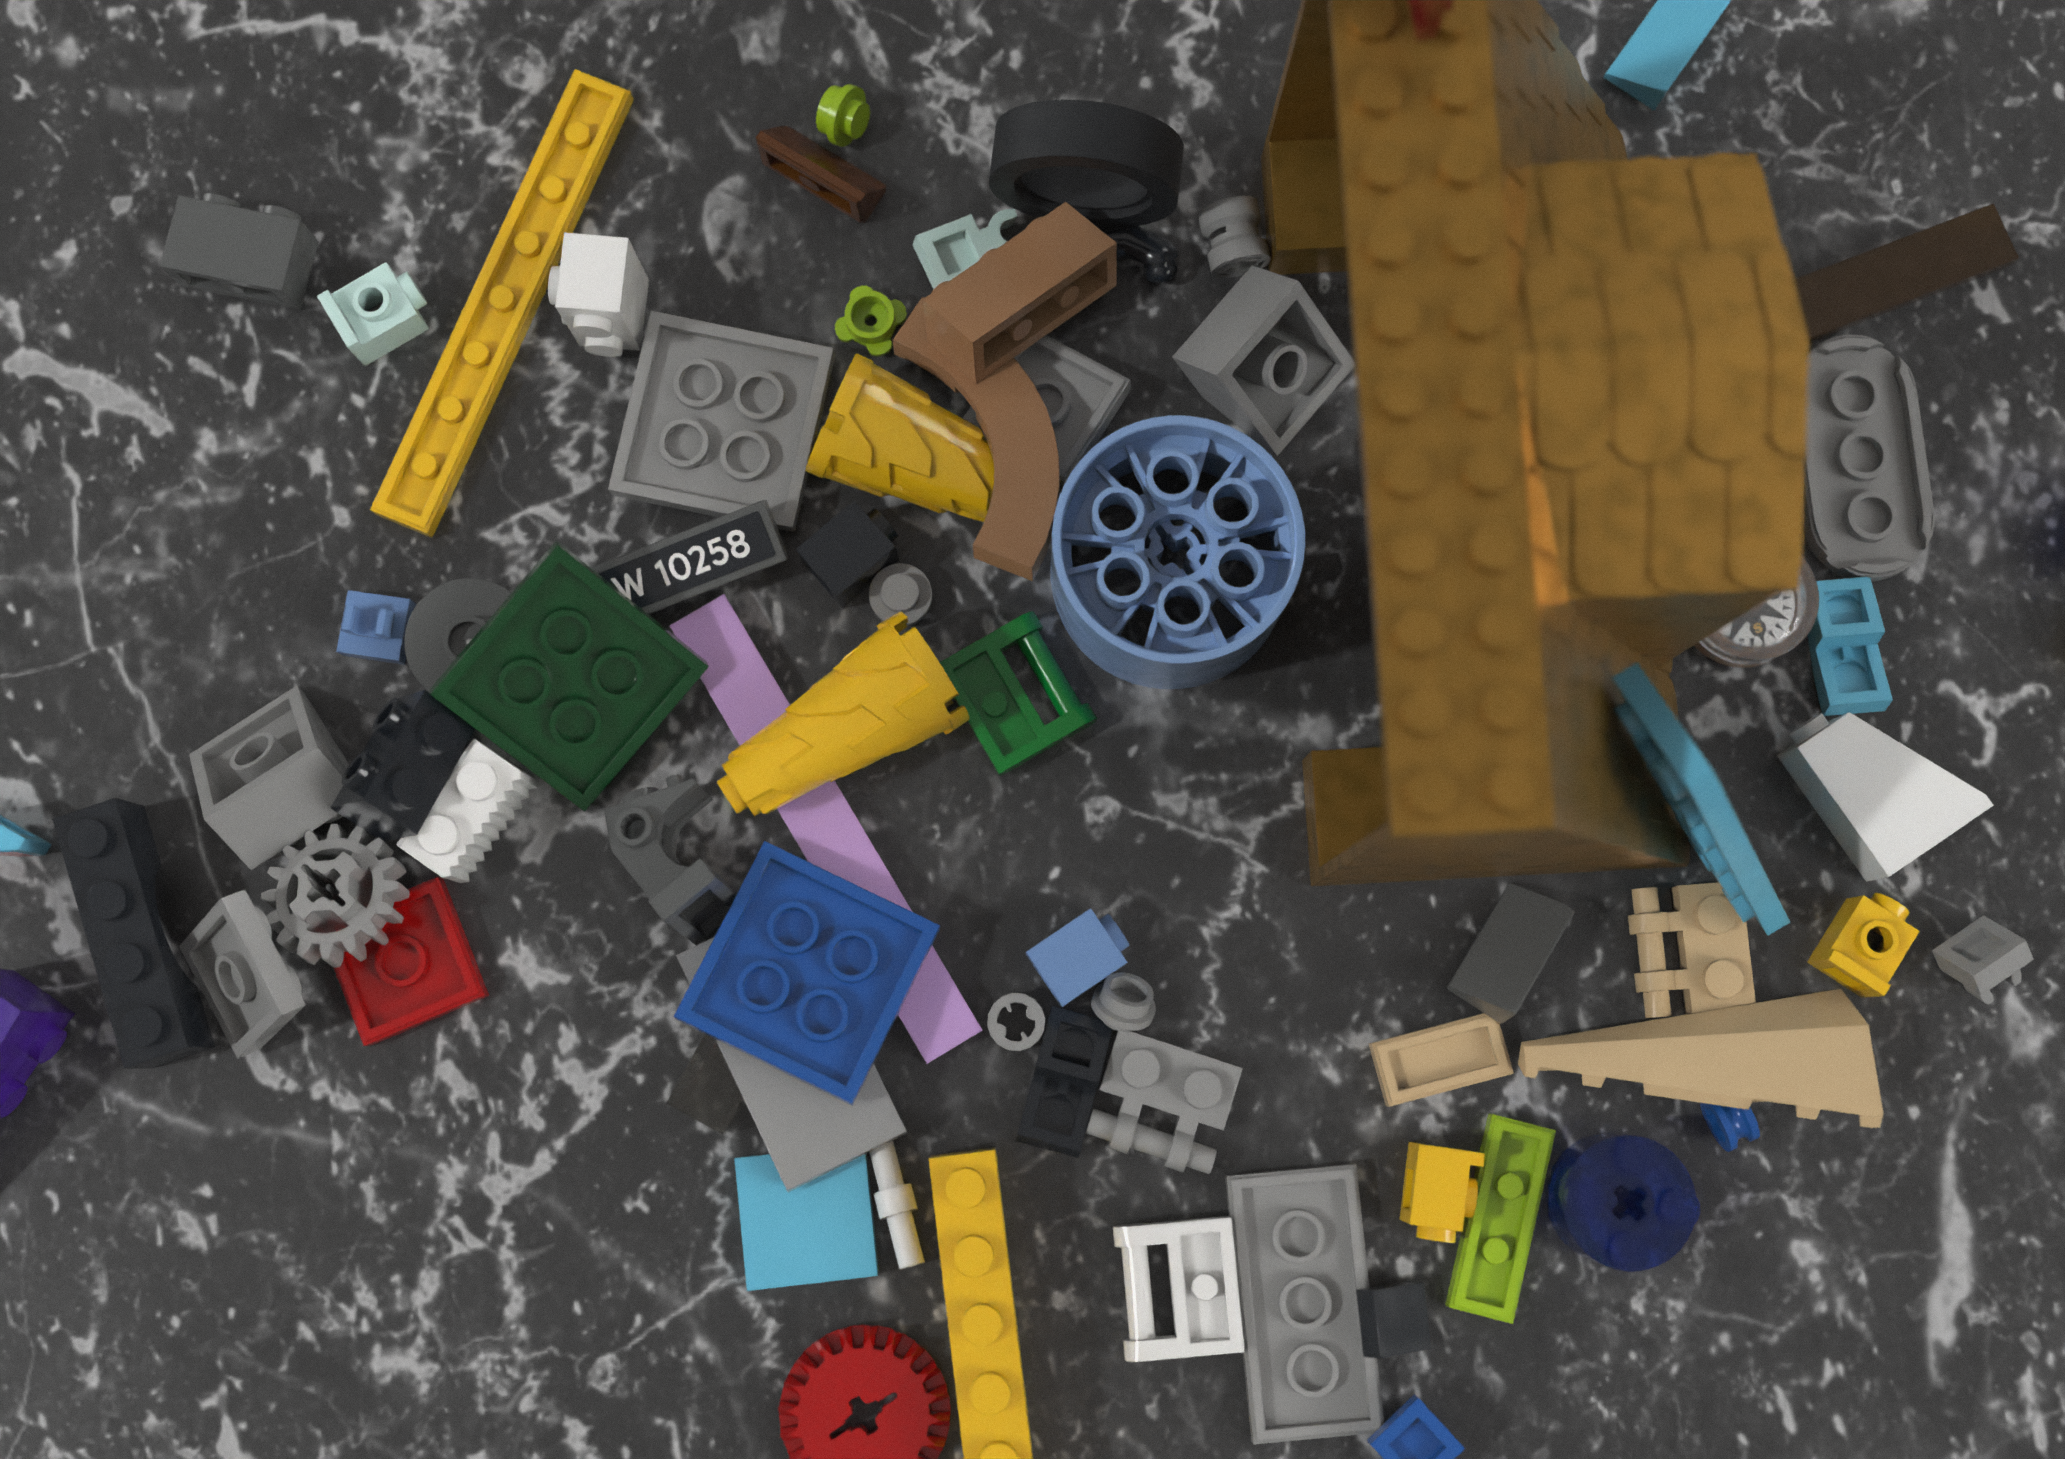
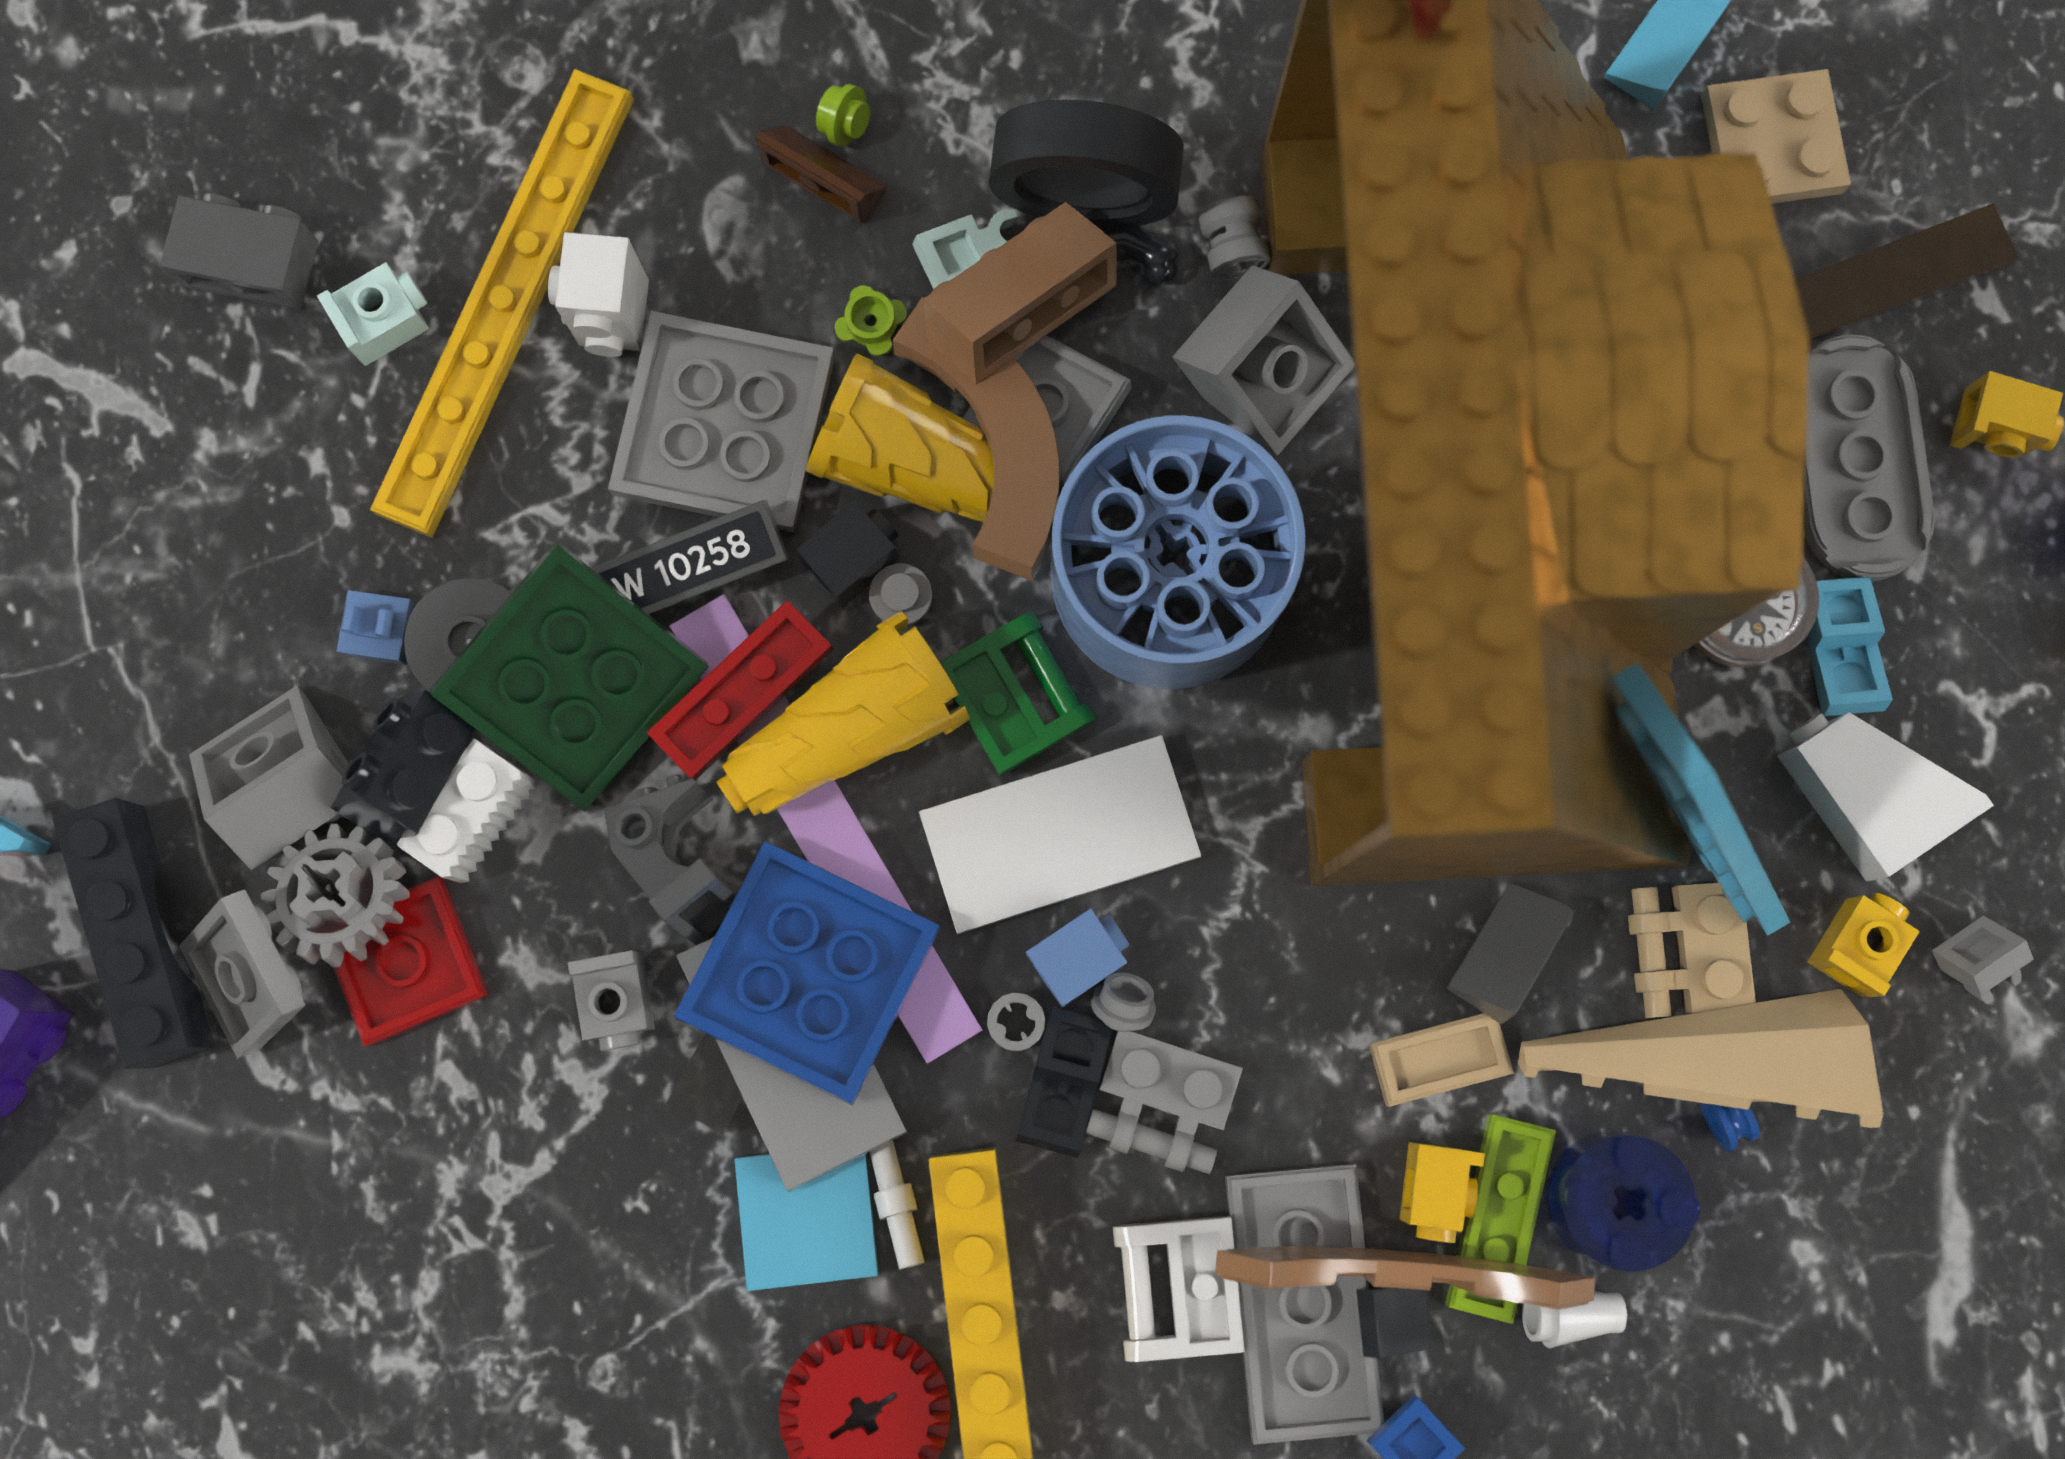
(625, 975): none -> light grey brick
(740, 690): none -> red plate
(1059, 834): none -> white tile
(1404, 1269): none -> medium nougat tile
(1576, 1323): none -> white cone
(1788, 126): none -> tan plate
(2008, 416): none -> yellow brick

